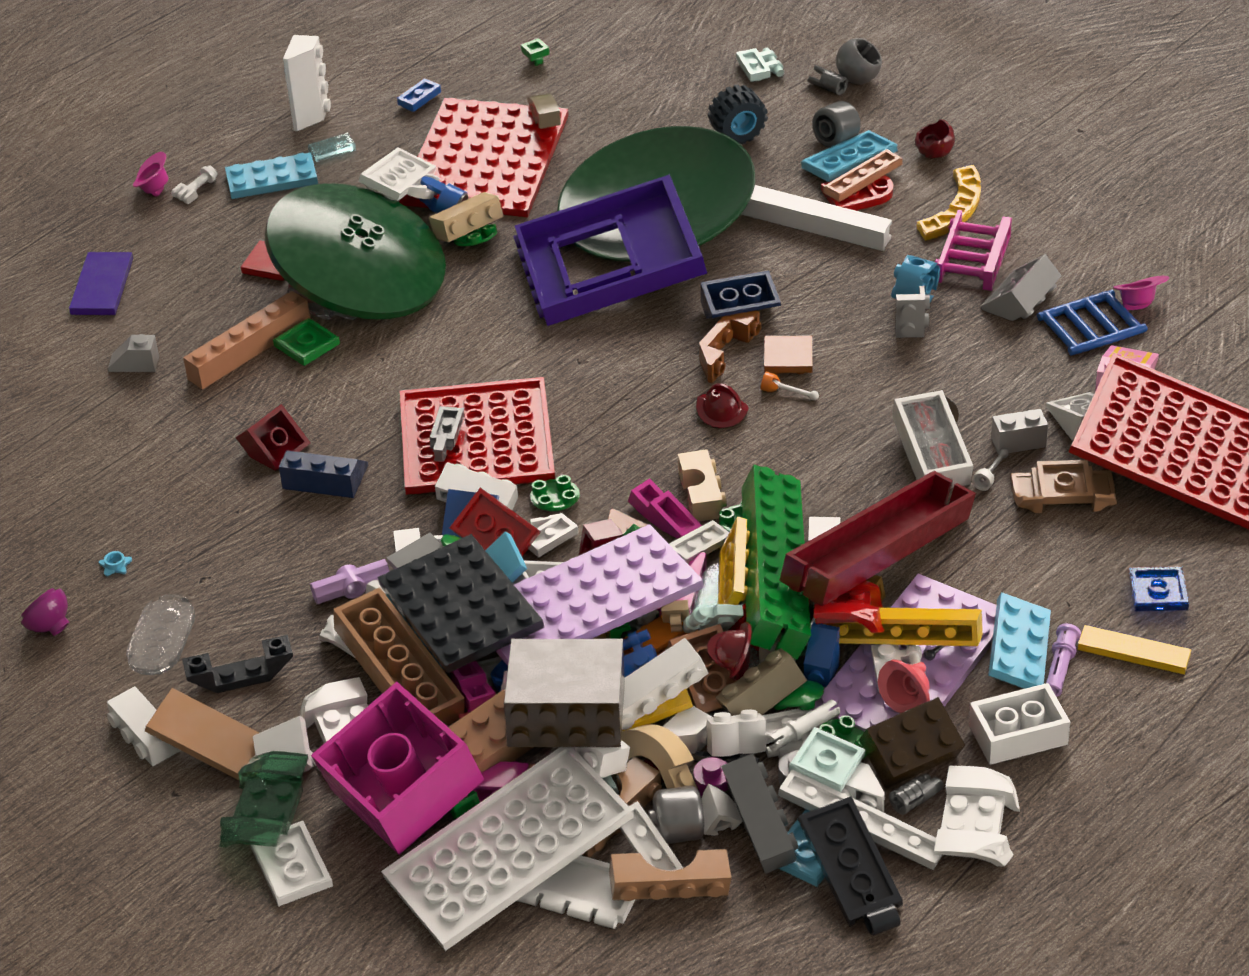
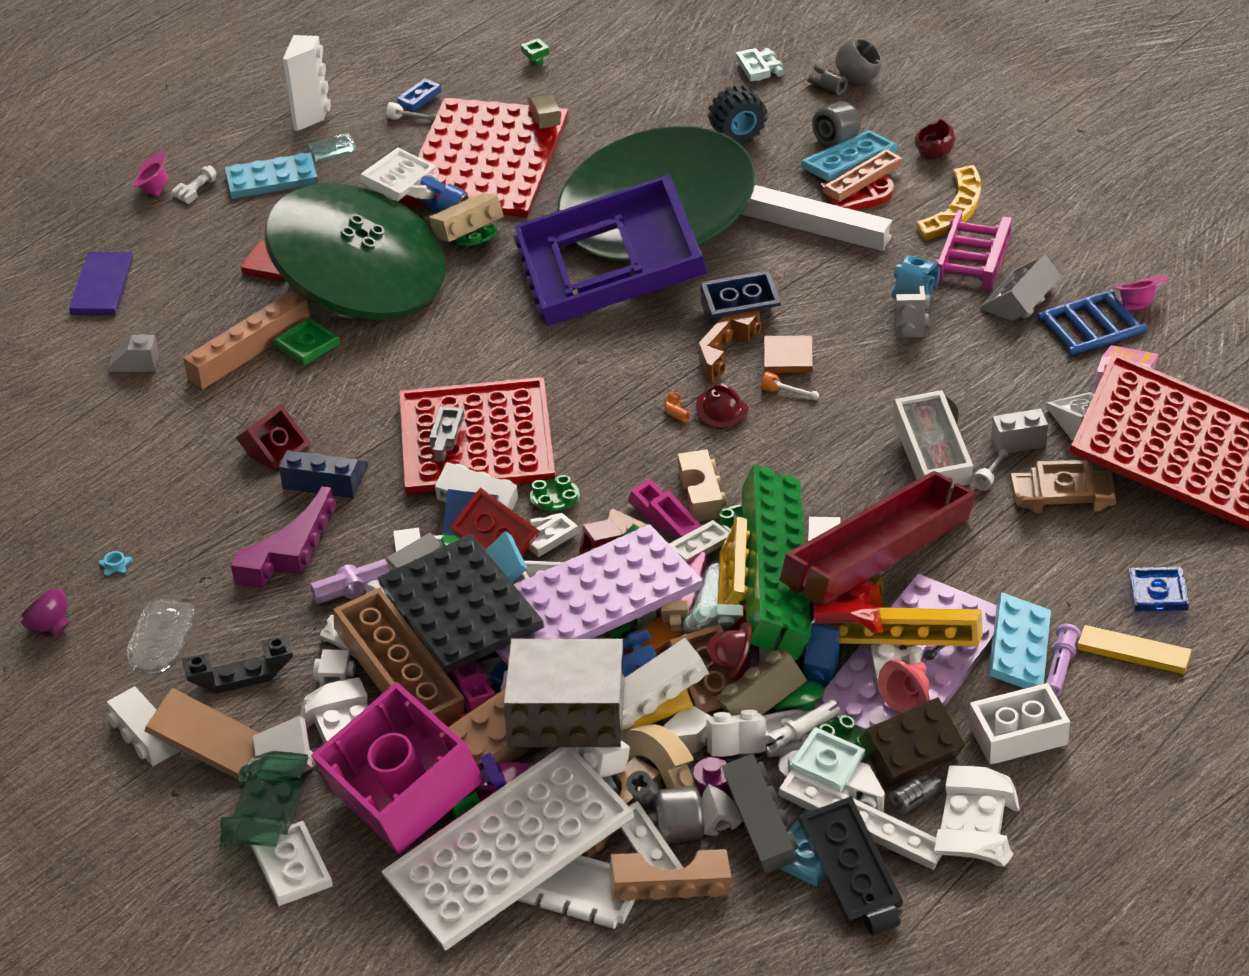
(288, 548): none -> magenta arch
(333, 667): none -> white brick
(395, 112): none -> hinge
(492, 771): none -> dark purple plate
(648, 788): none -> dark grey hinge
(673, 407): none -> orange arm

